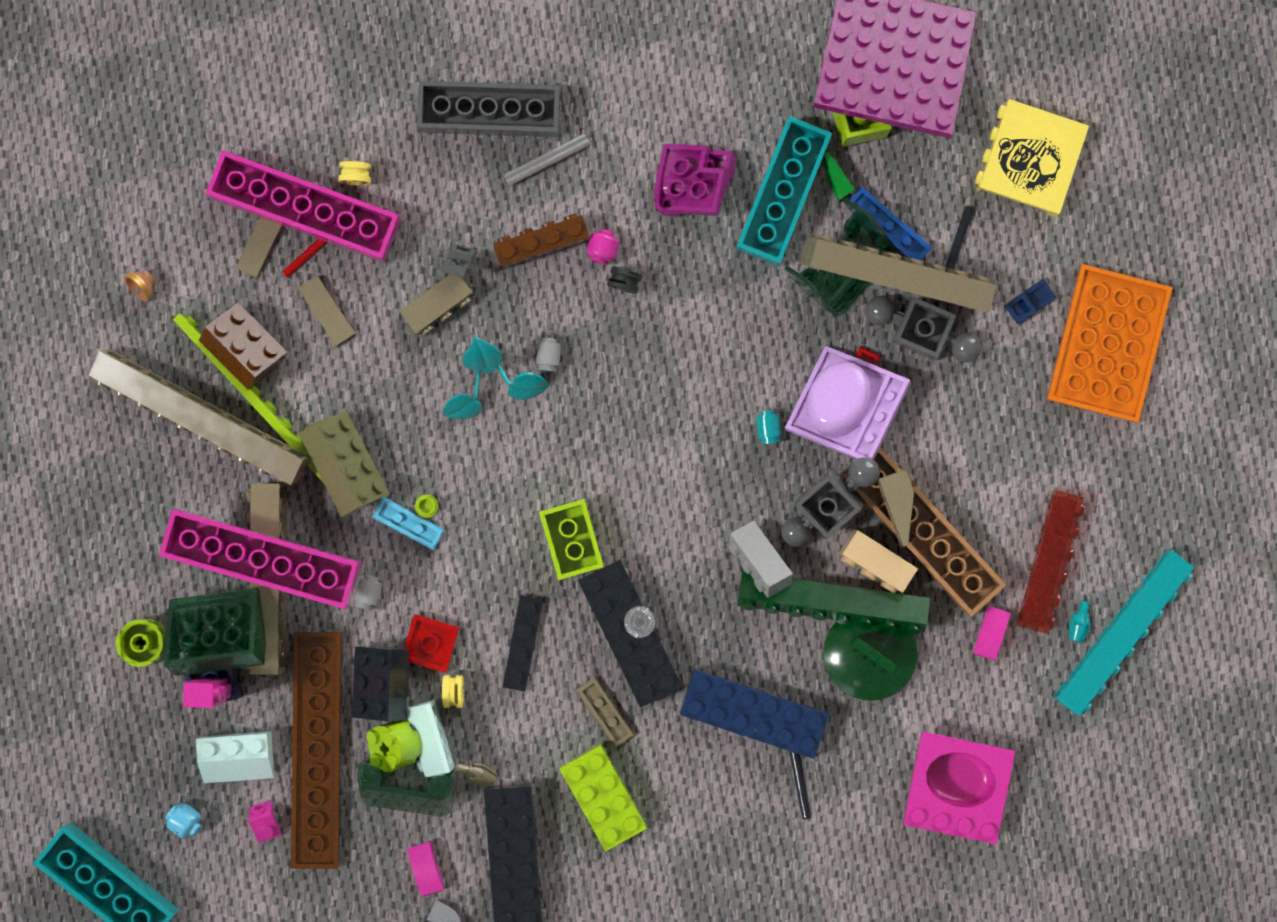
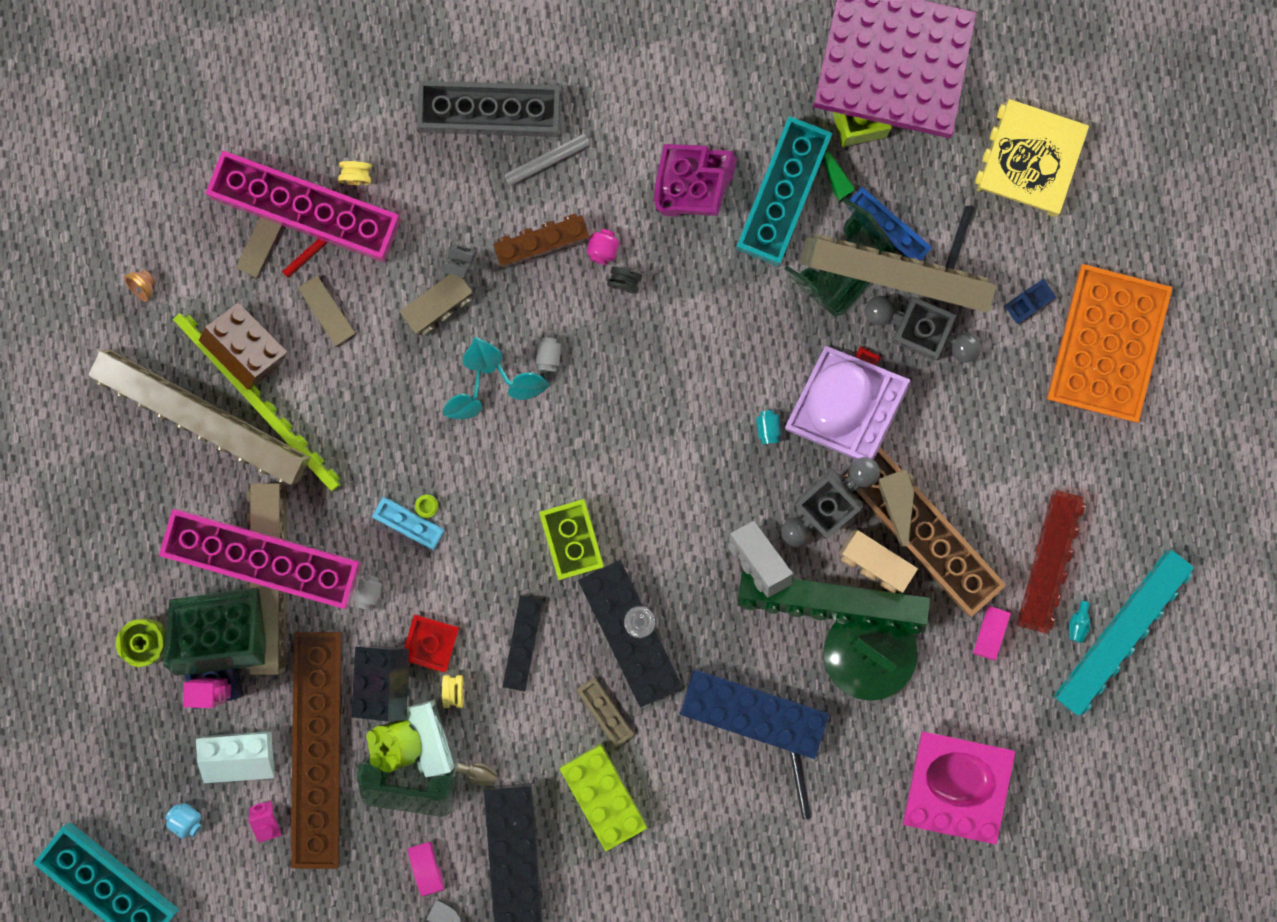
(343, 463): olive brick -> none

